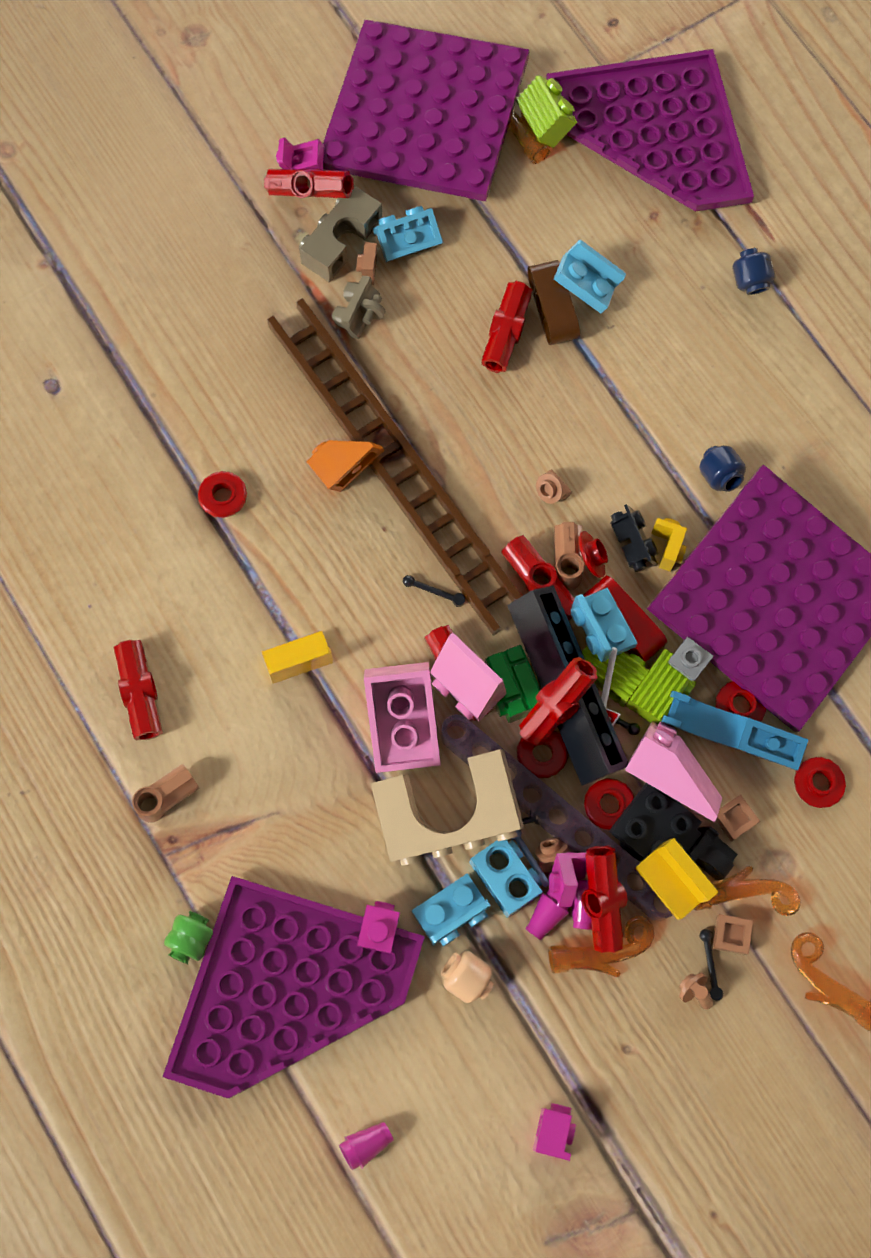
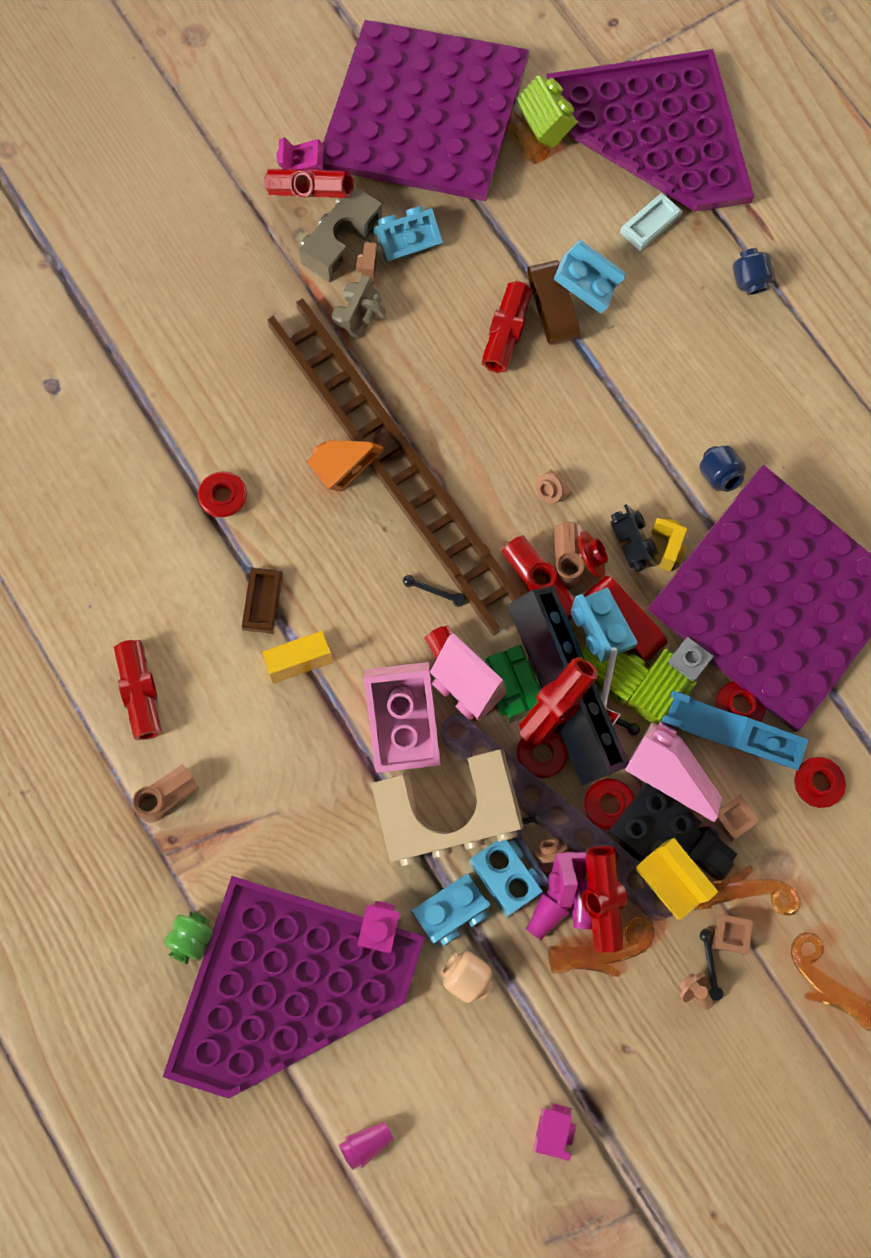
(262, 600): none -> reddish brown tile
(651, 222): none -> light aqua tile

